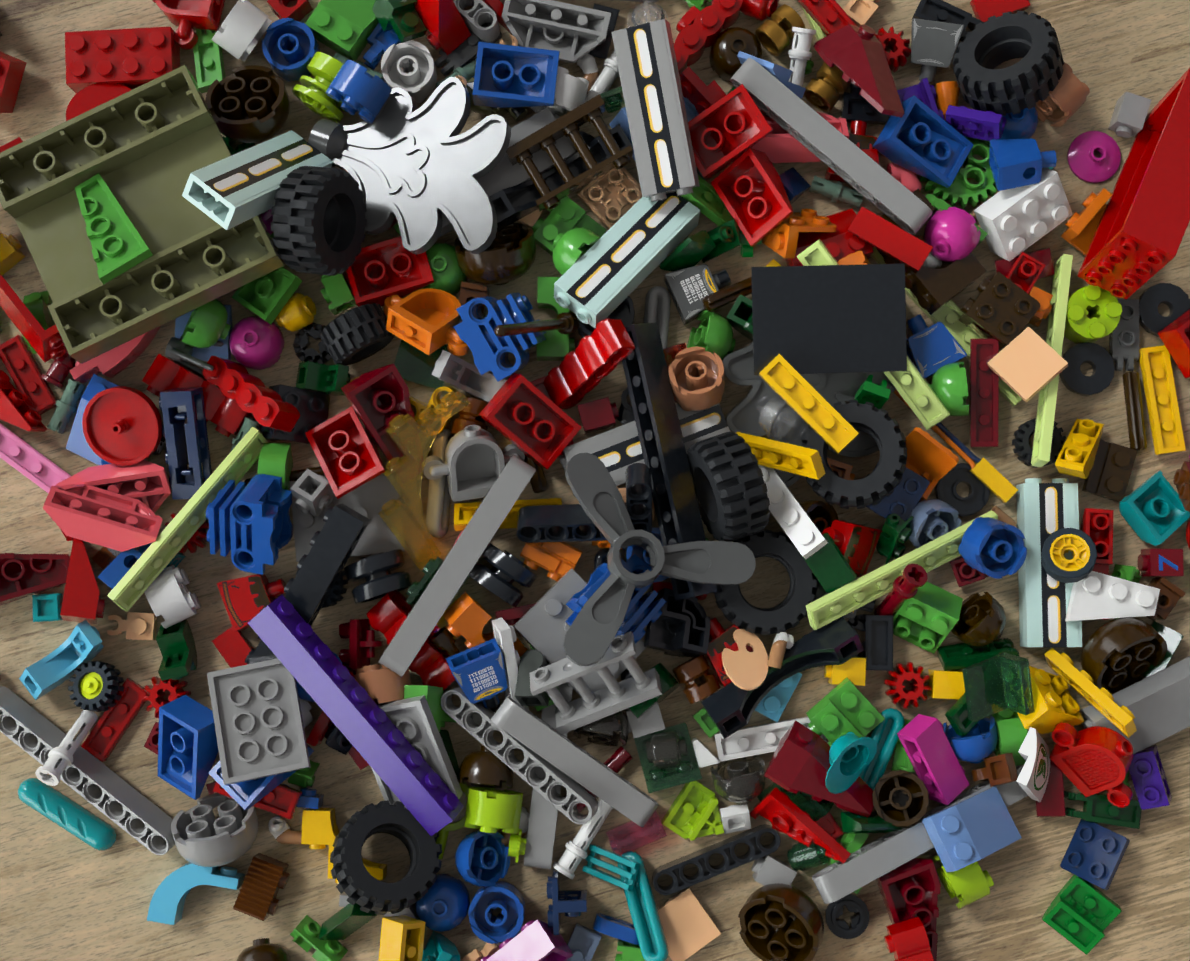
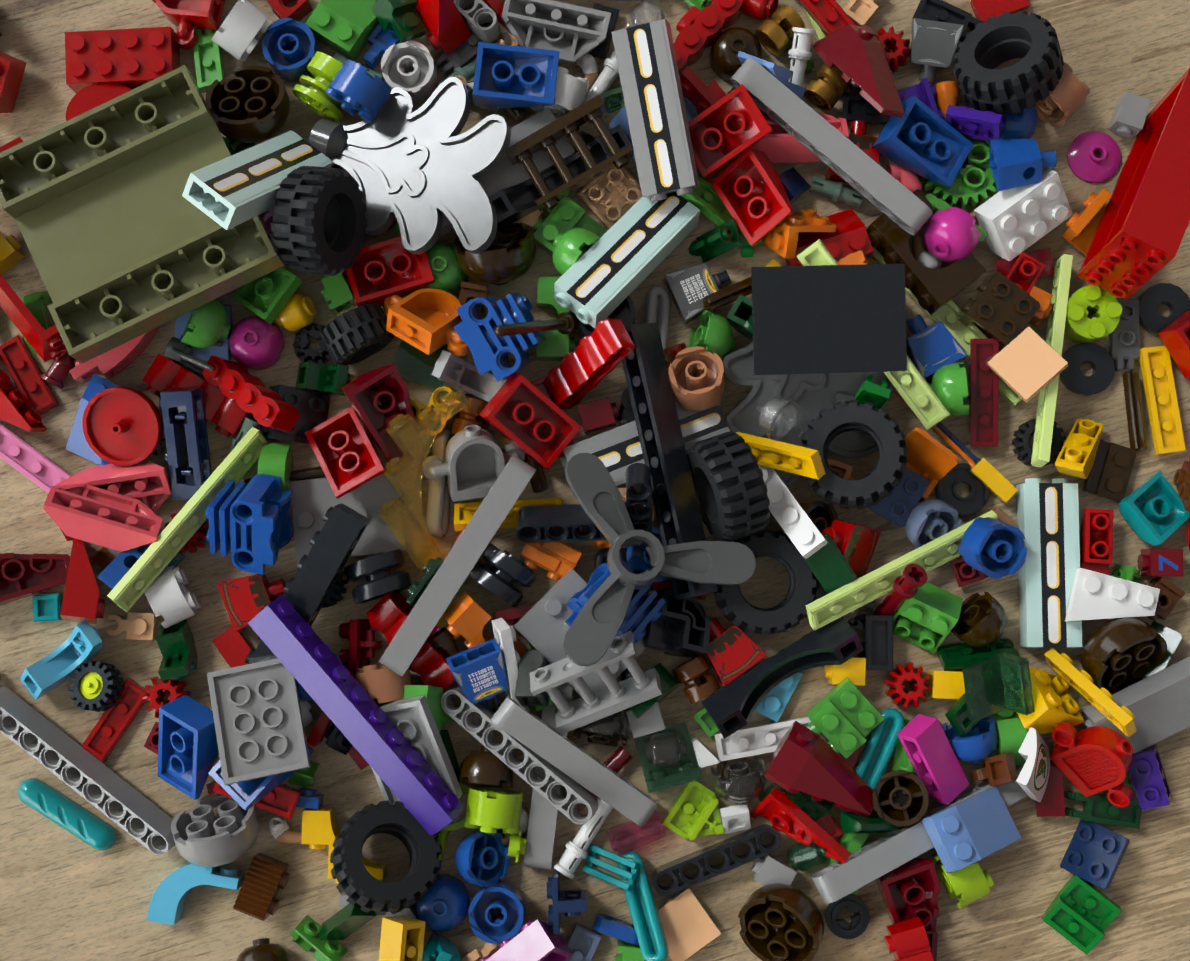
(62, 756): white pin -> none
(66, 406): sand green pin -> none
(111, 233): bright green wing -> none
(312, 493): light grey brick -> none
(689, 252): dark green slope -> none
(743, 667): light nougat piece -> none
(781, 642): medium nougat arm -> none
(808, 404): yellow plate -> none
(848, 759): teal piece -> none
(890, 239): red tile -> none
(893, 537): dark green hinge -> none
(1062, 542): wheel -> none

